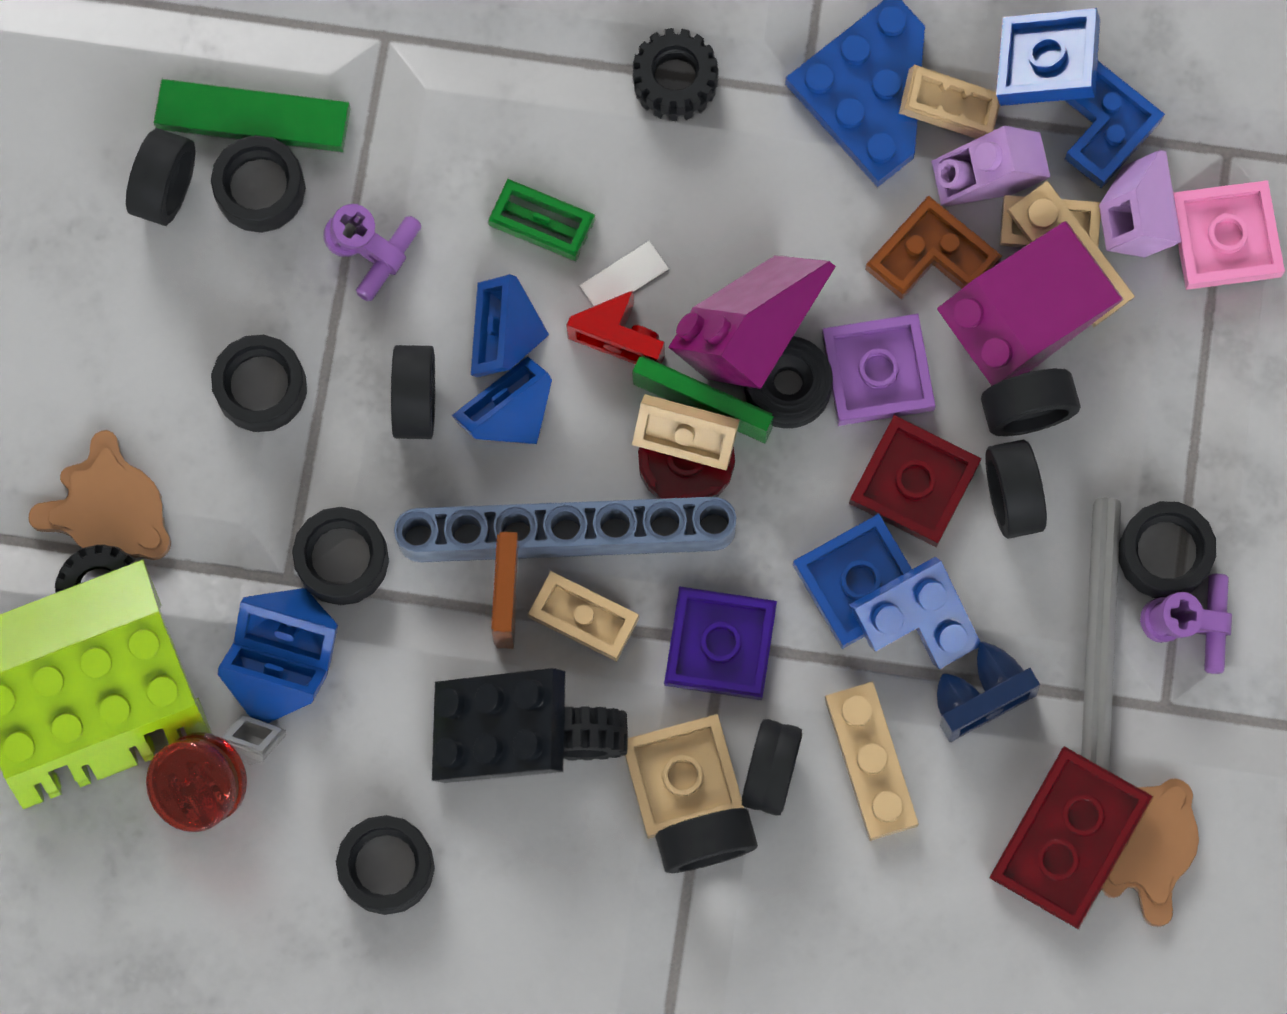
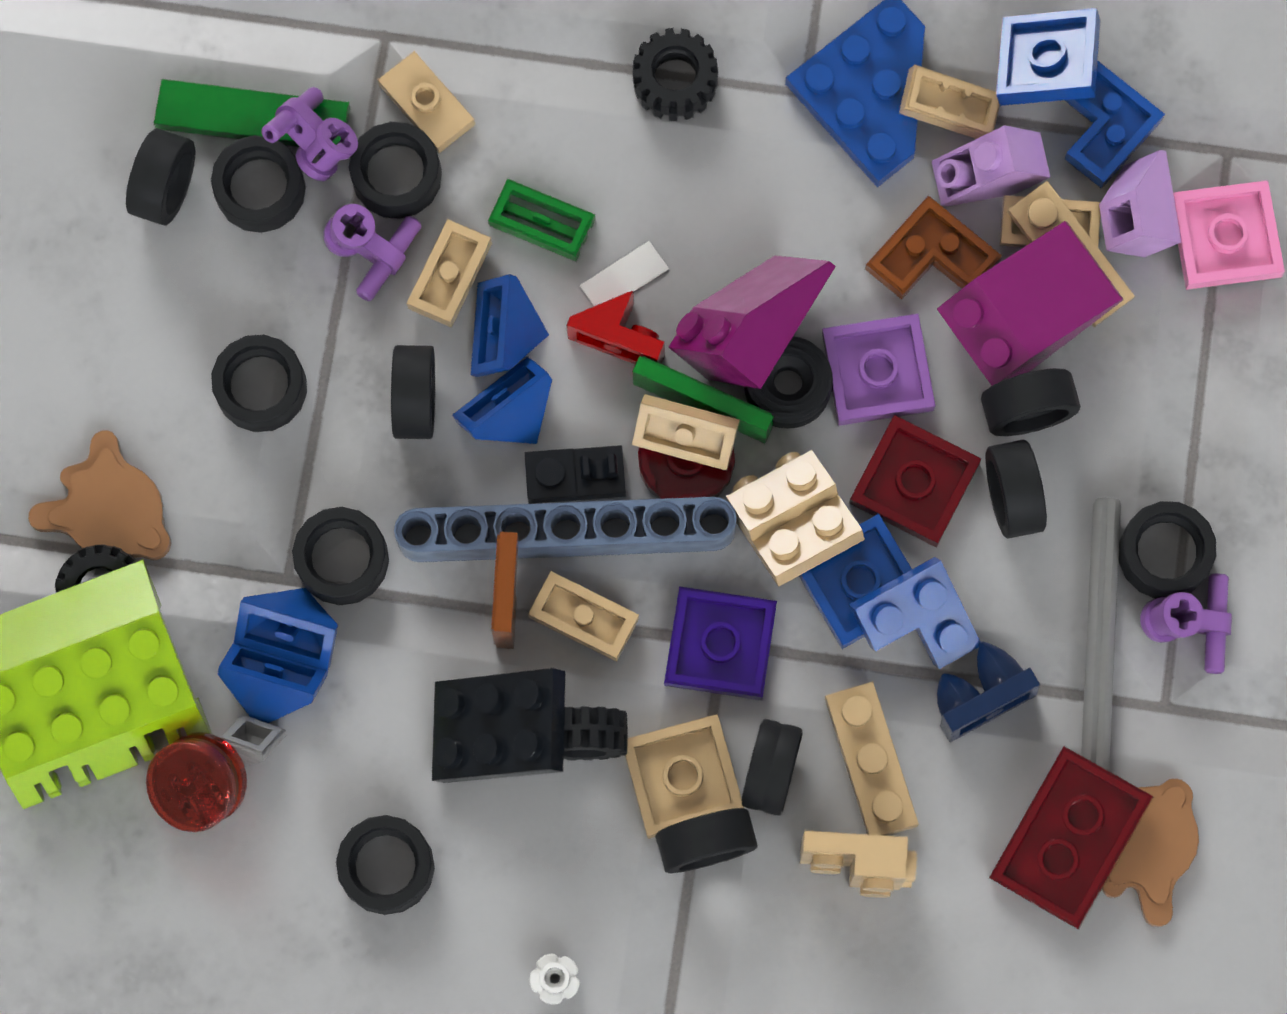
(312, 134): none -> medium lavender piece
(385, 136): none -> black tyre
(426, 101): none -> tan plate
(449, 273): none -> tan plate
(568, 982): none -> white plate
(574, 474): none -> black plate
(794, 516): none -> plate
(875, 861): none -> tan plate

